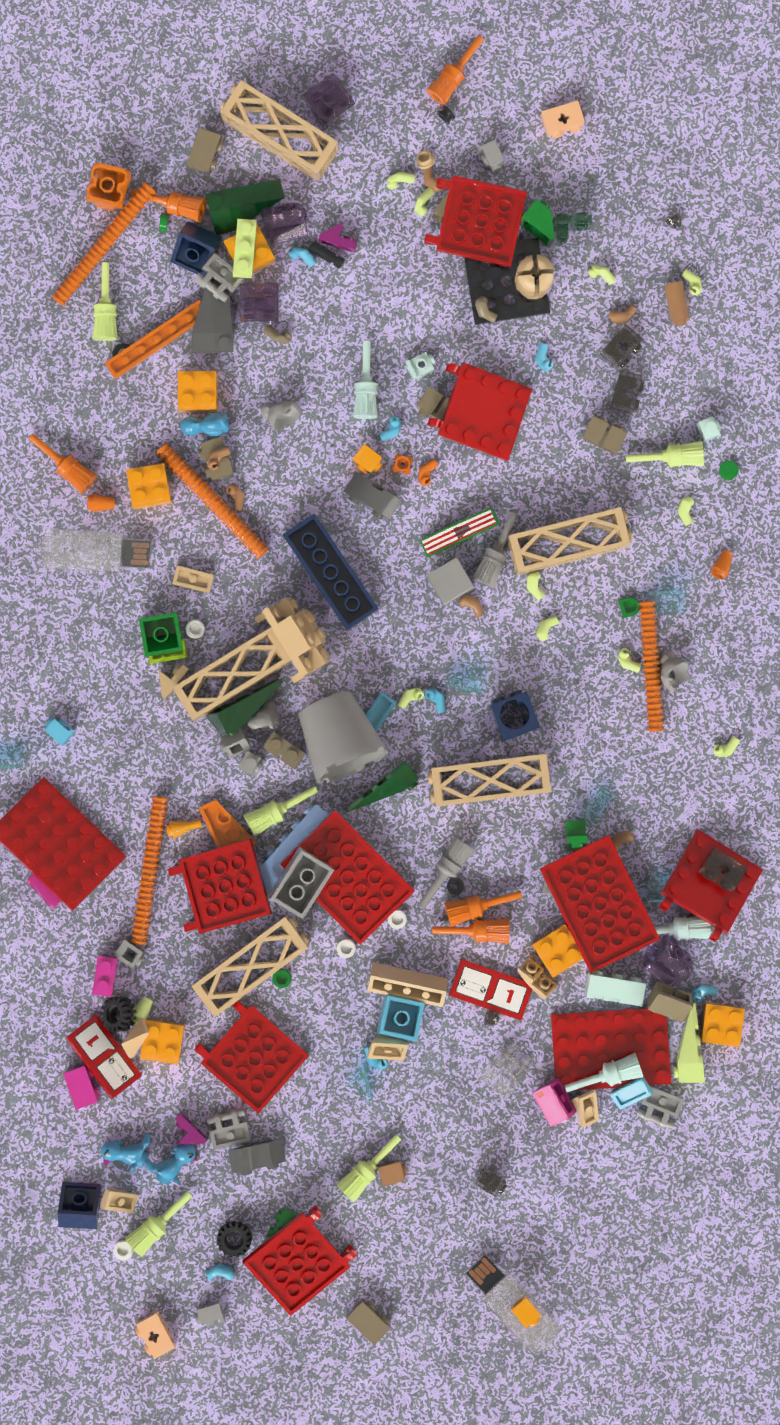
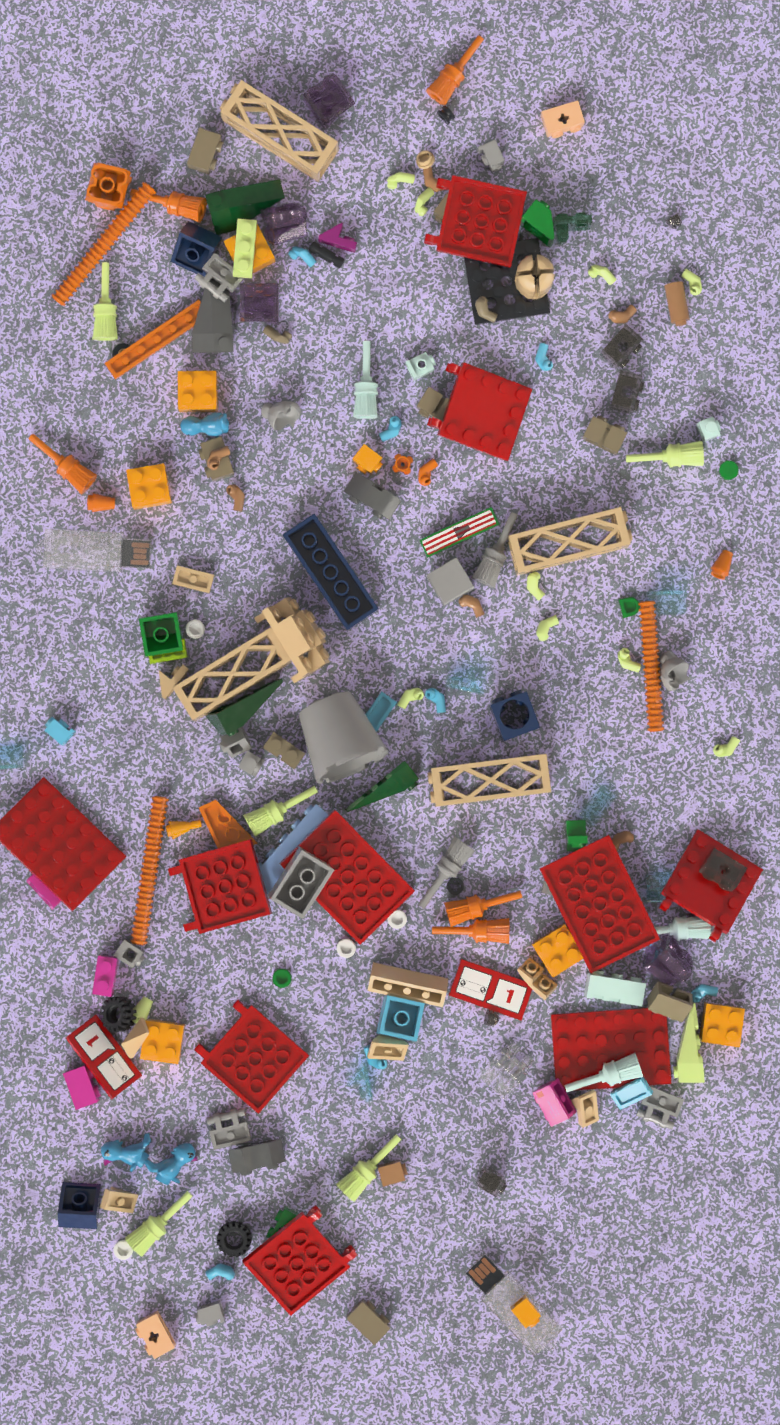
(163, 222): green tile -> none
(194, 1135): magenta slope -> none
(212, 500): orange piece -> none
(265, 717): light grey piece -> none
(292, 934): tan piece -> none
(684, 508): yellowish green arm -> none

